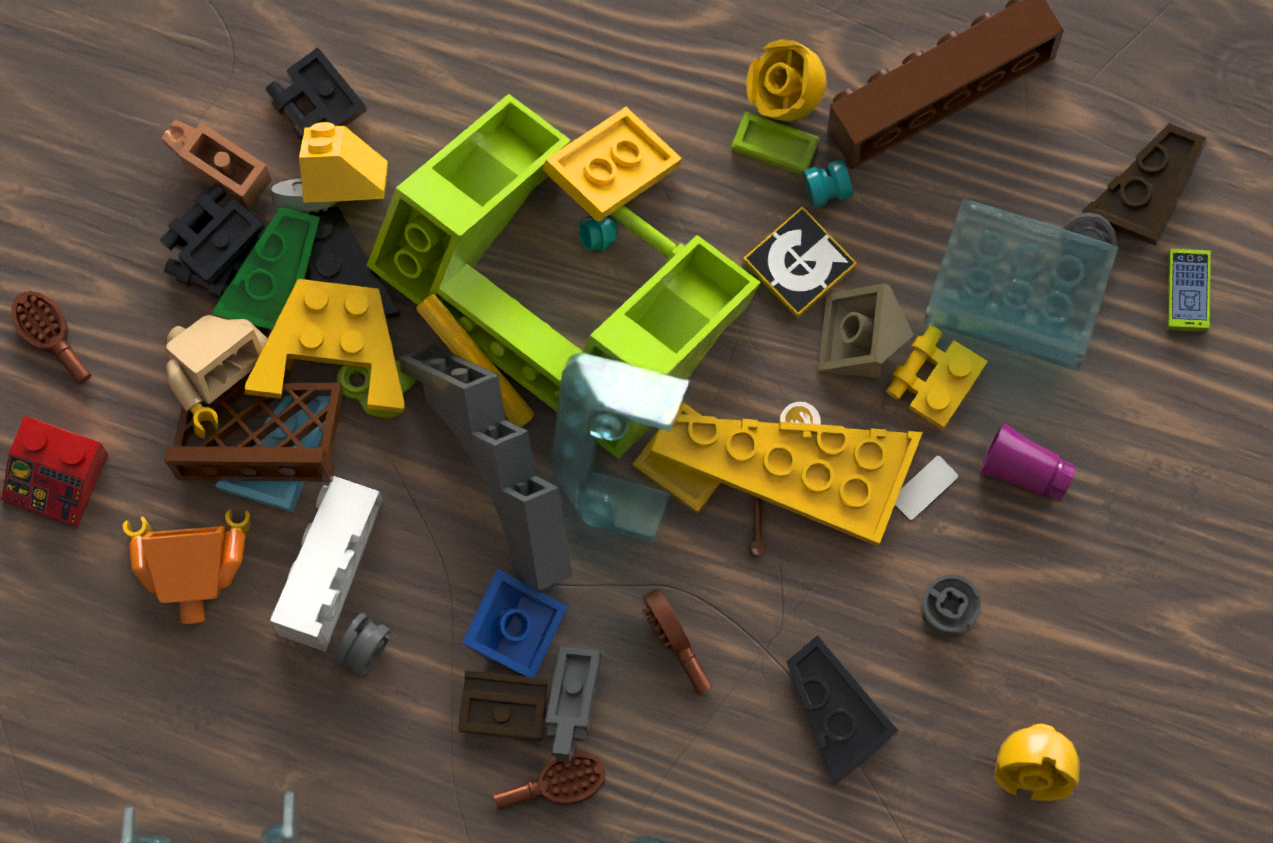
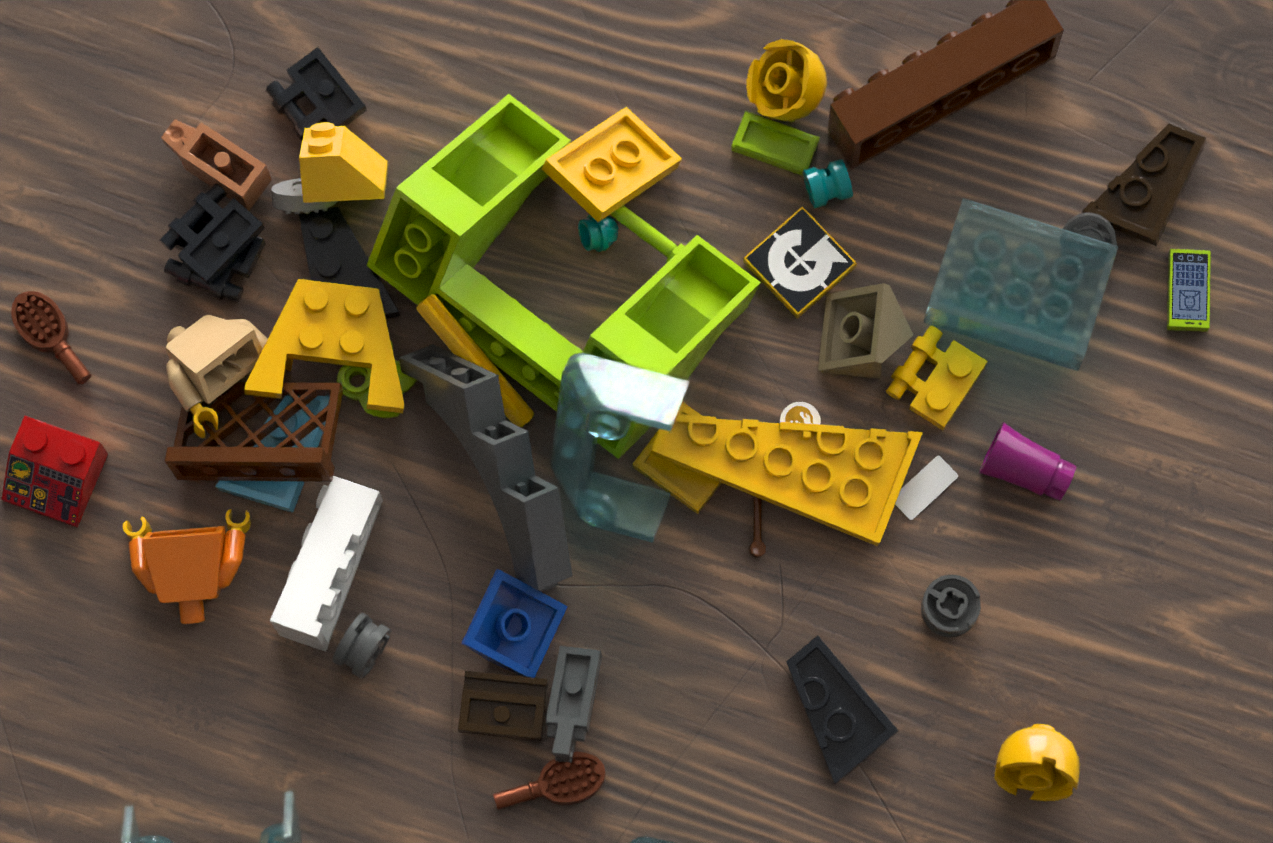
(270, 270): green wing -> none
(675, 638): copper piece -> none

